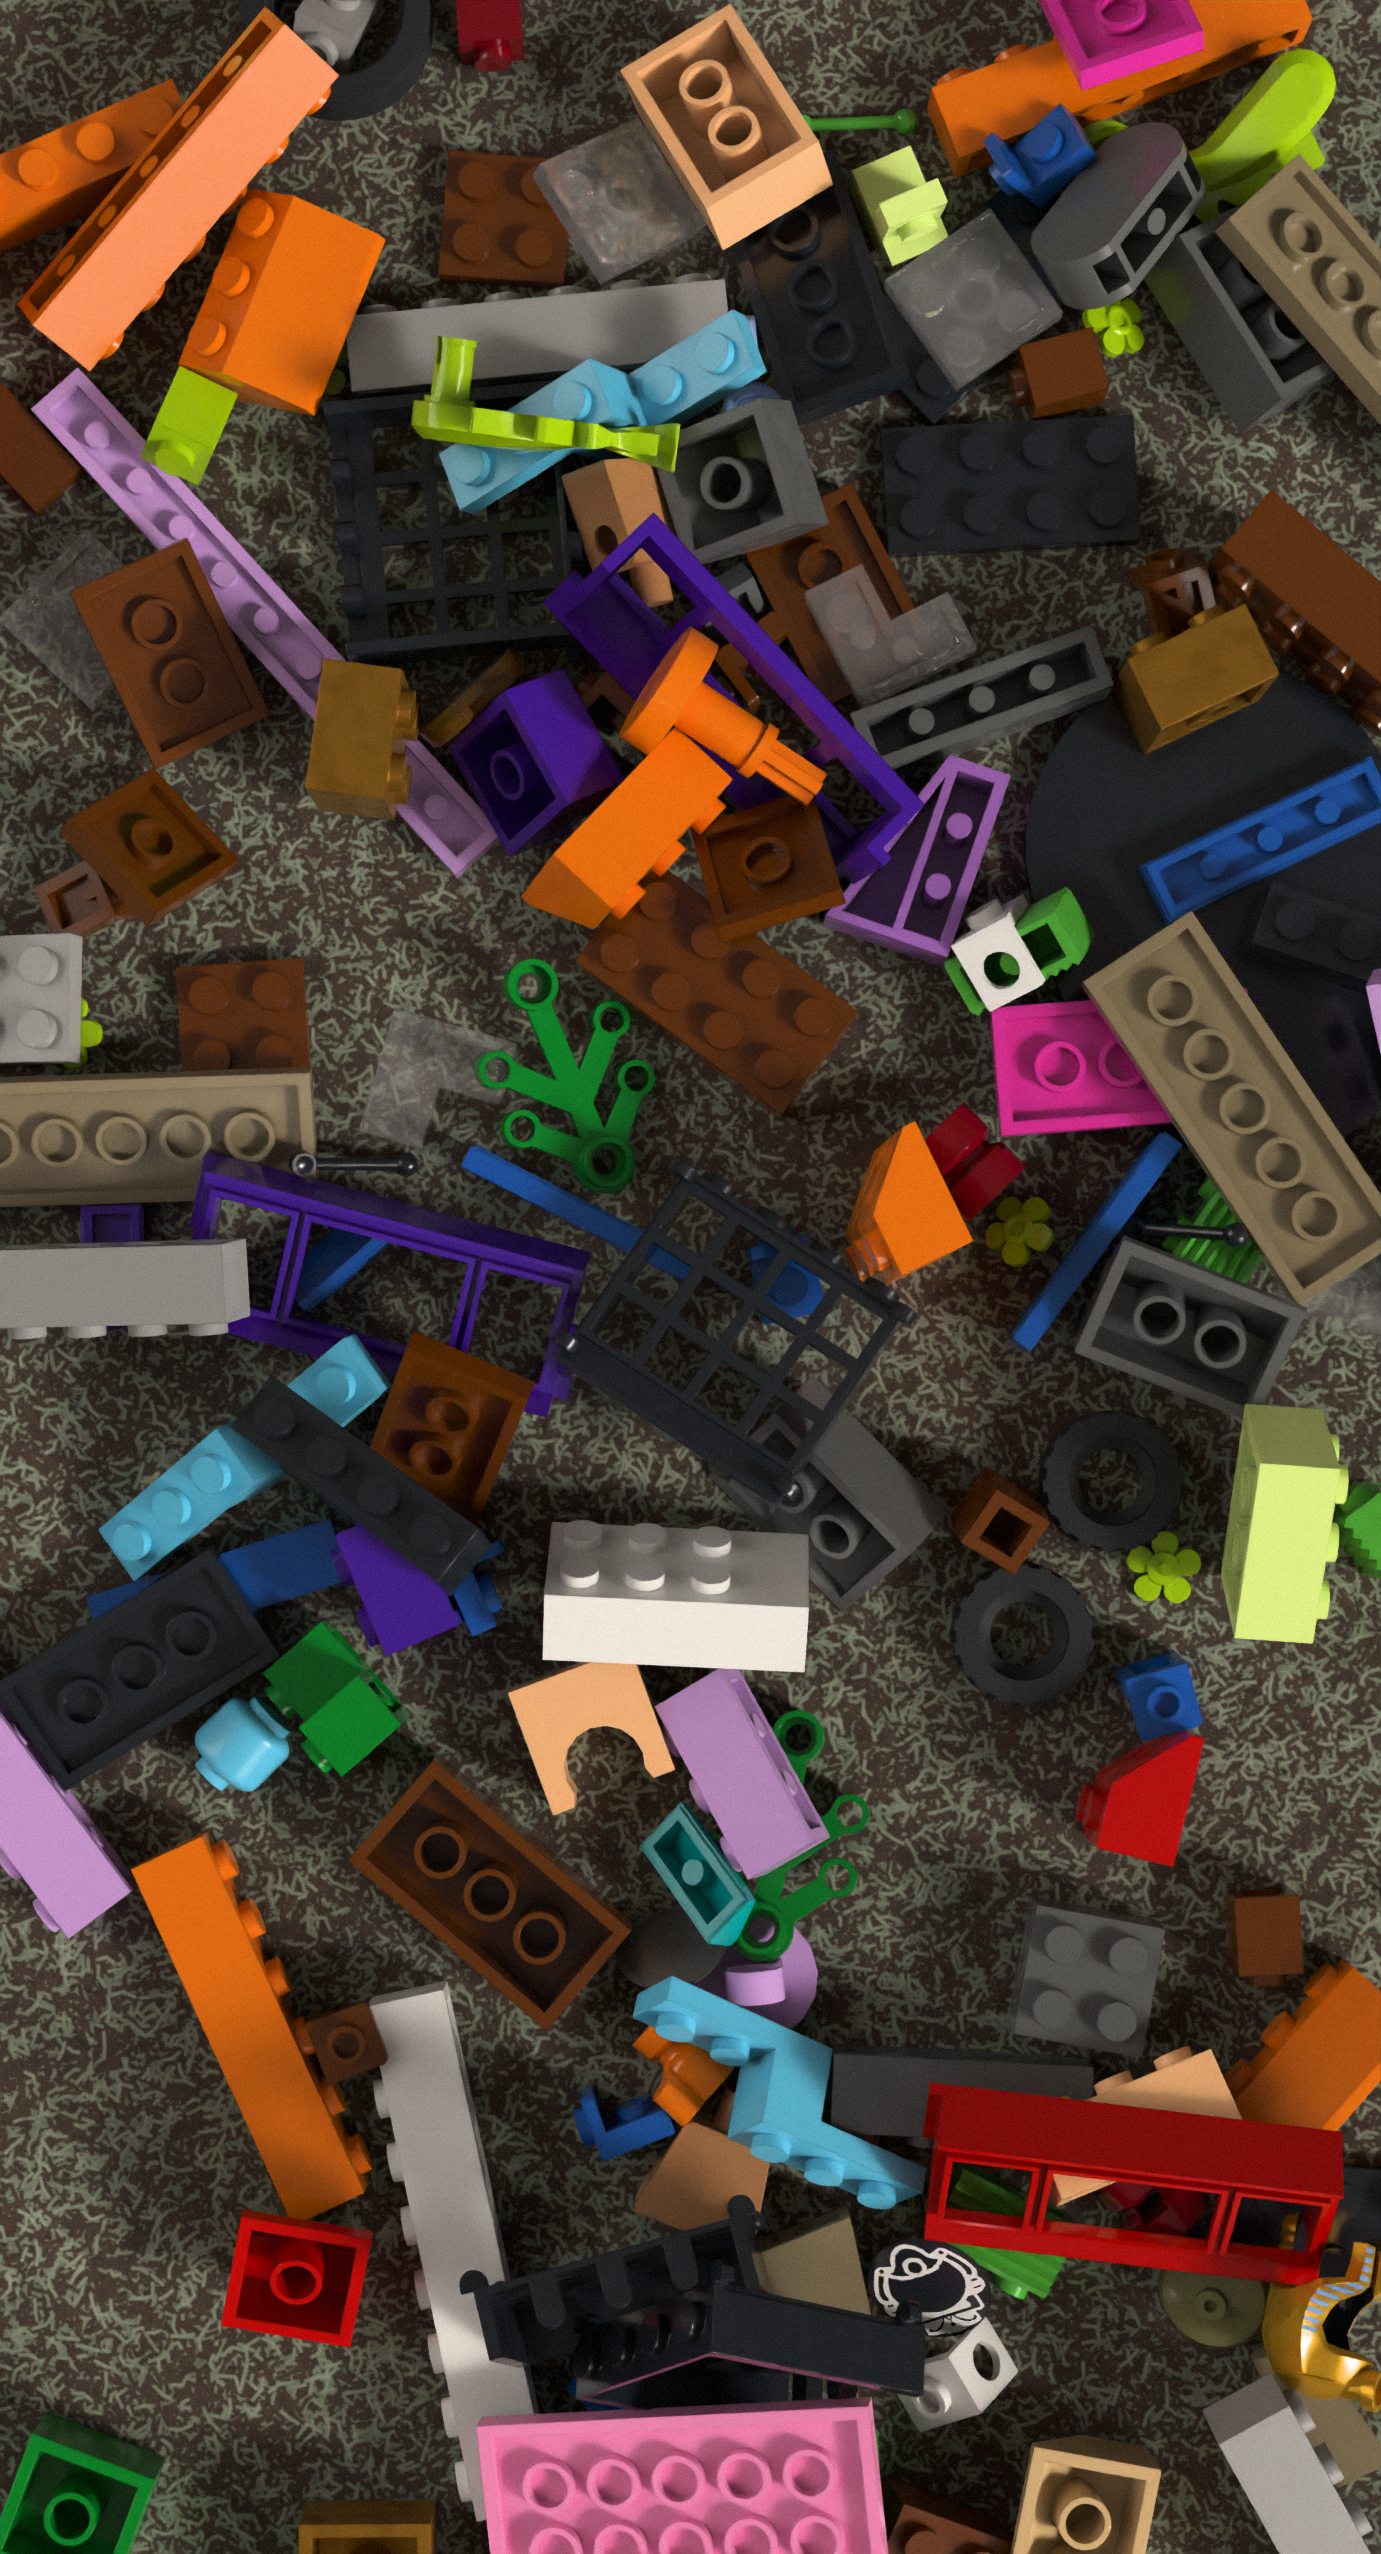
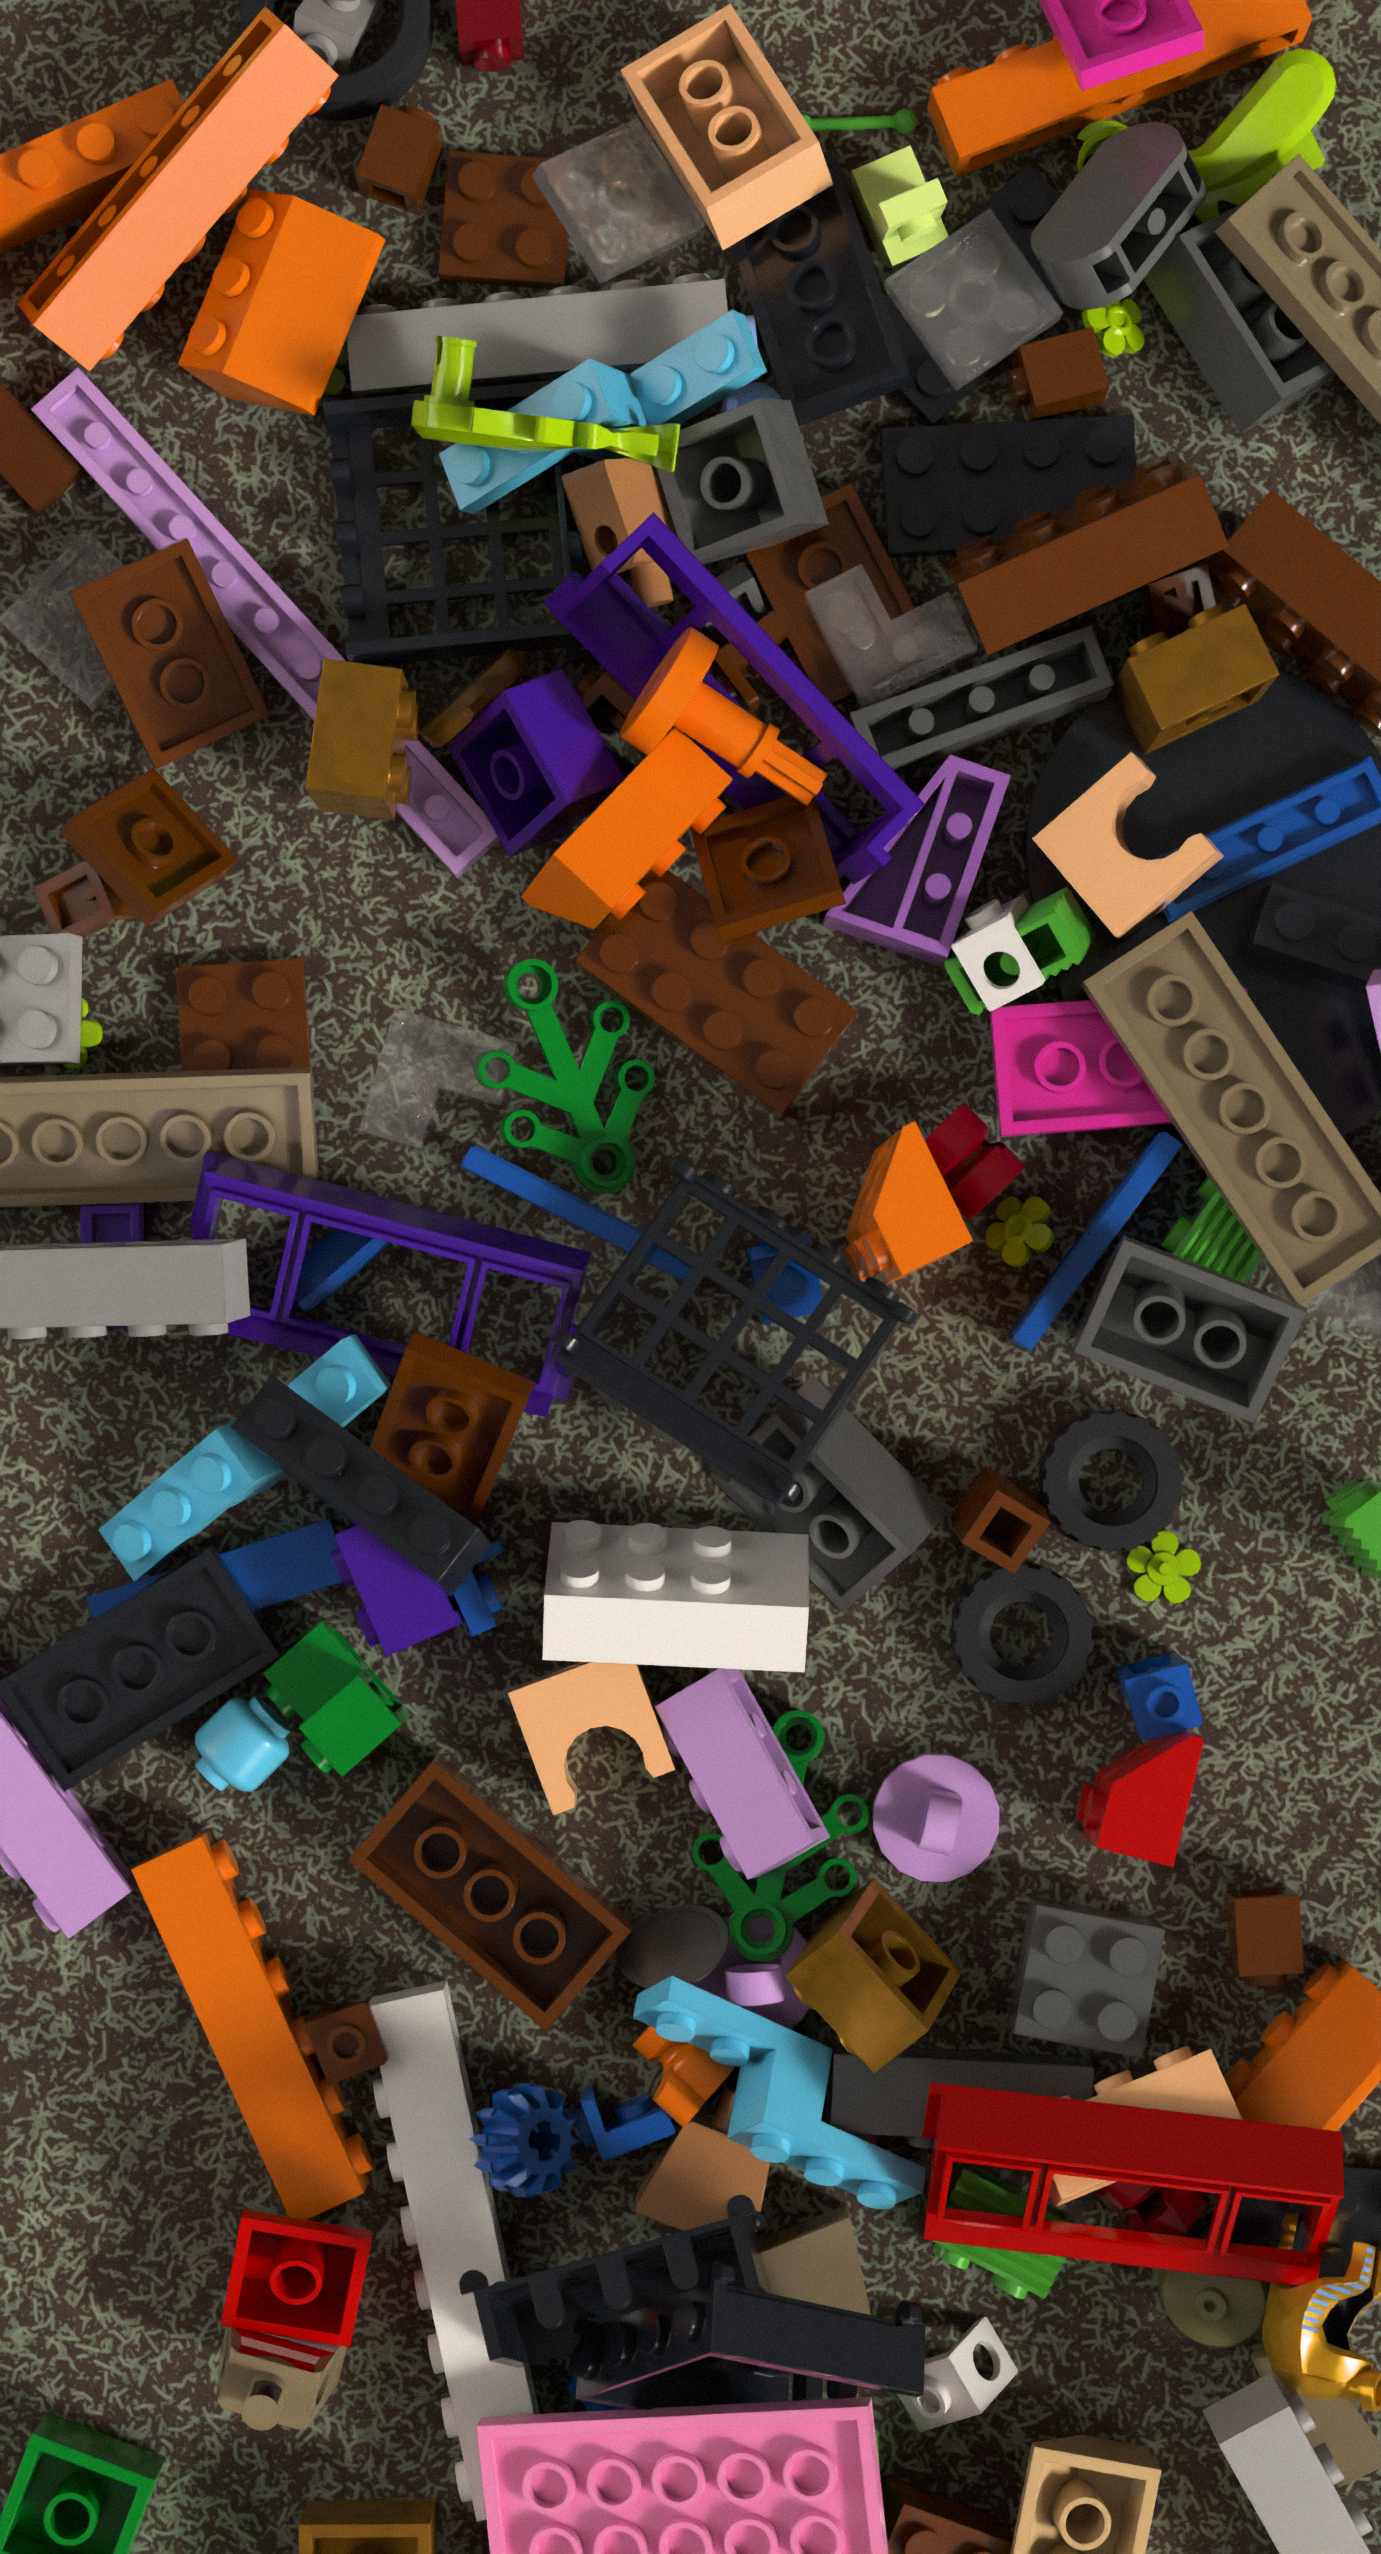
(188, 426): lime brick -> none
(276, 2377): none -> dark tan torso
(305, 1164): black hinge -> none
(400, 157): none -> reddish brown brick
(526, 2140): none -> blue gear
(699, 1876): teal slope -> none
(873, 1976): none -> pearl gold brick
(935, 1817): none -> lavender tile
(936, 2276): black sticker -> none
(1042, 159): blue bracket -> none
(1086, 553): none -> reddish brown brick
(1094, 858): none -> light nougat piece
(1138, 1227): black hinge -> none
(1282, 1523): yellowish green brick -> none

